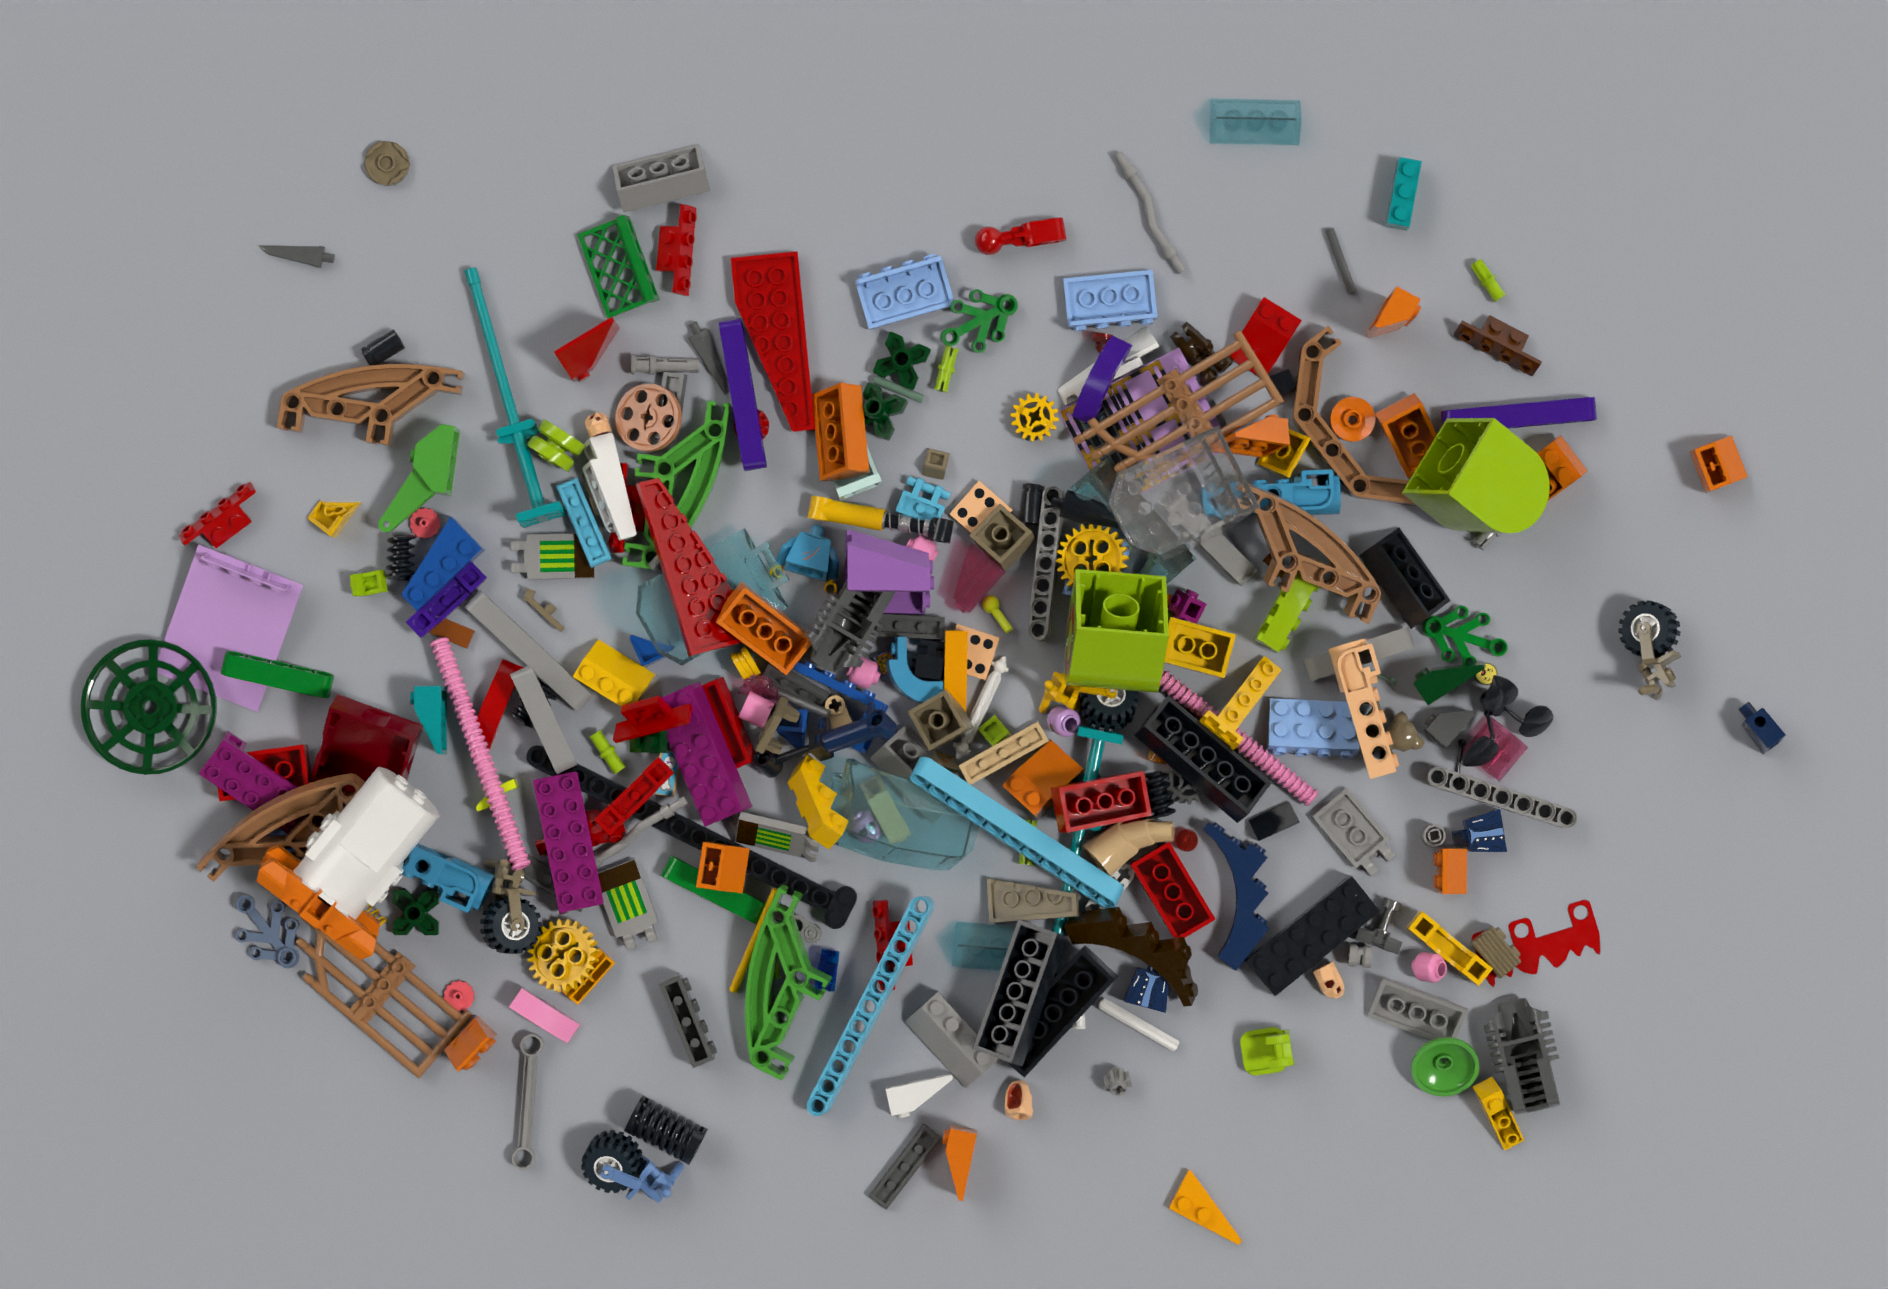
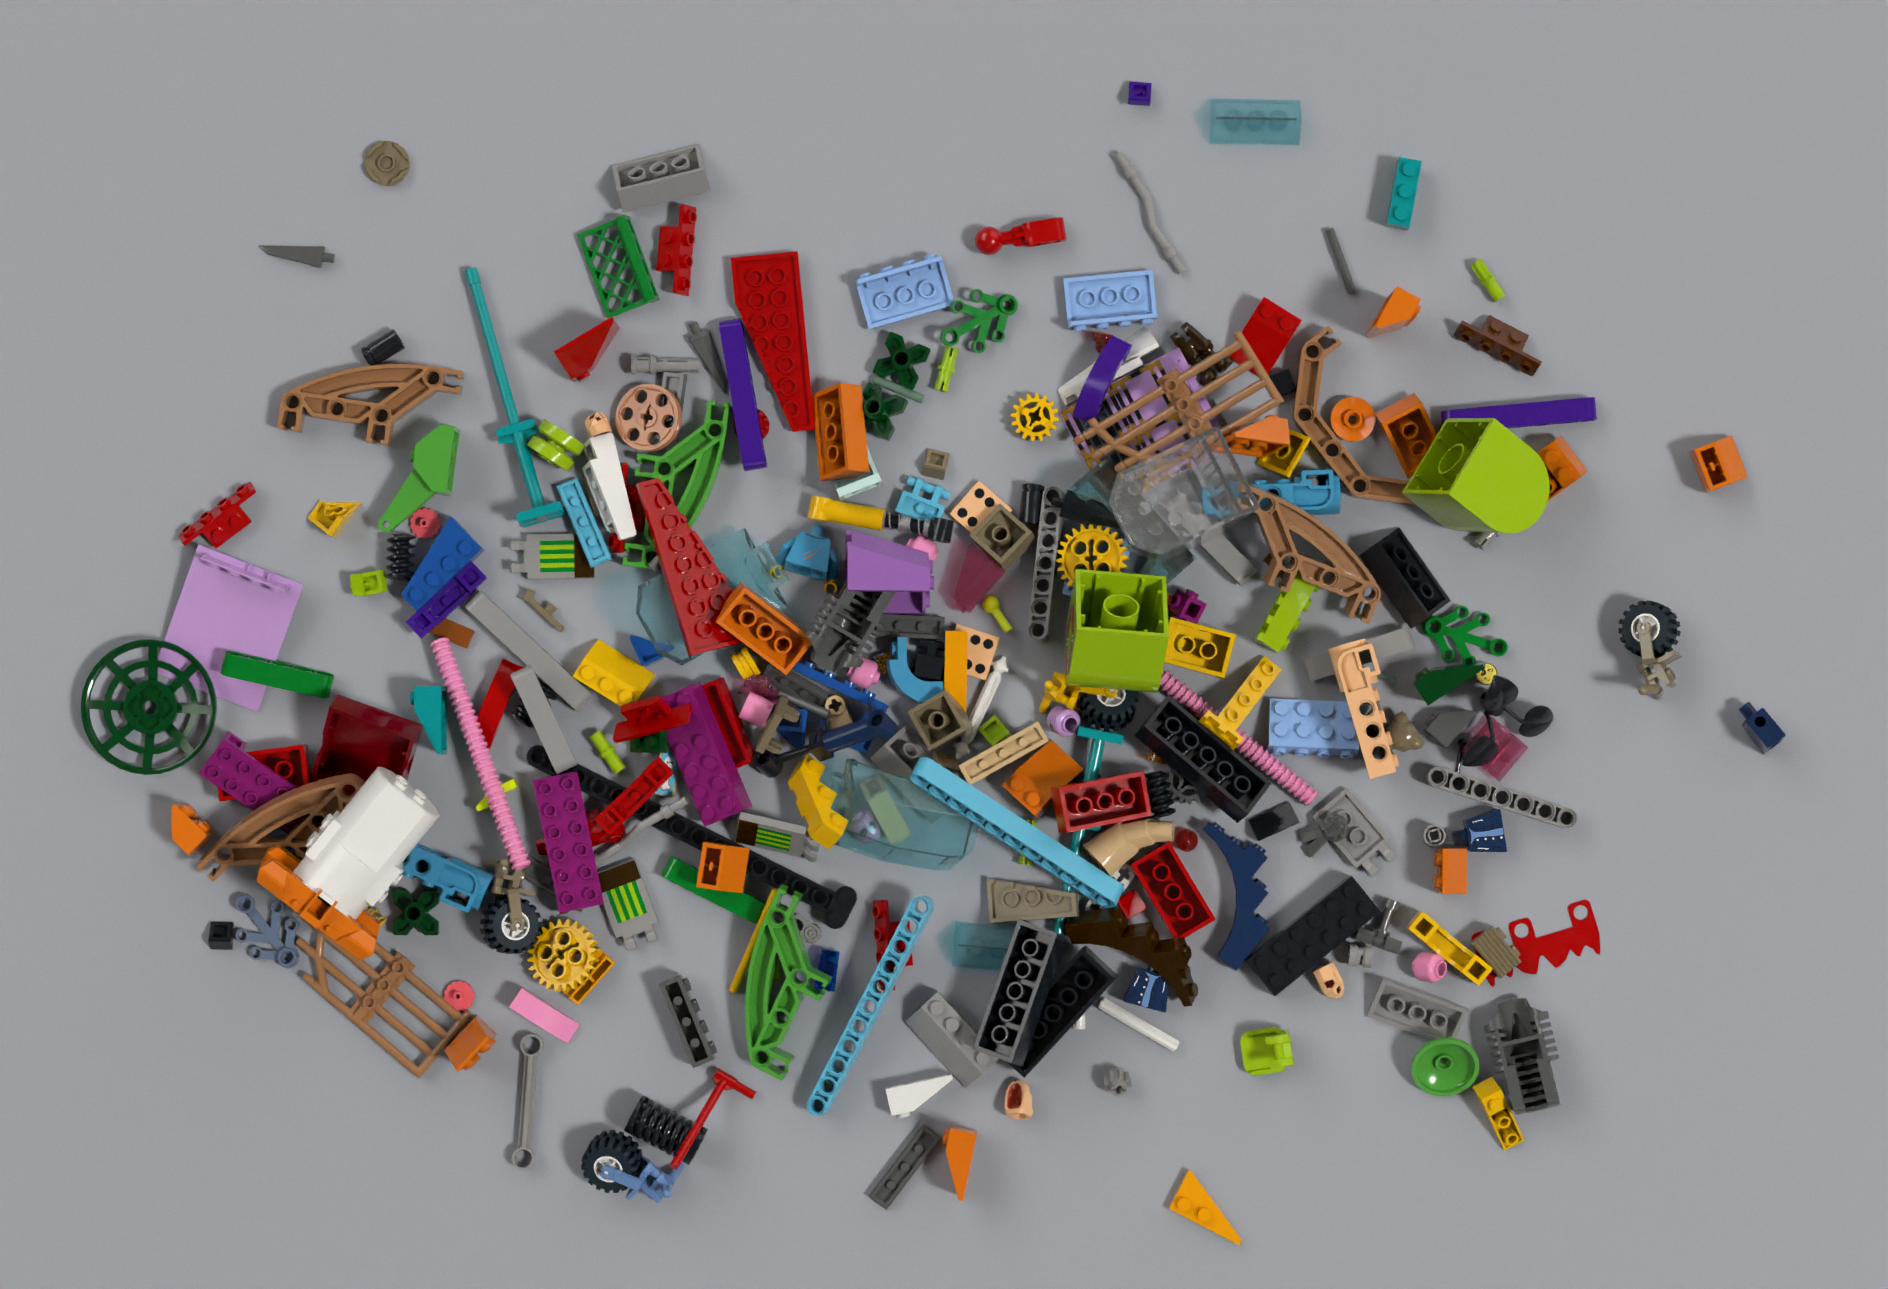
(188, 830): none -> orange slope
(221, 935): none -> black slope
(723, 1082): none -> red bar
(1131, 904): none -> red slope
(1139, 93): none -> dark purple tile
(1333, 828): none -> dark grey piece

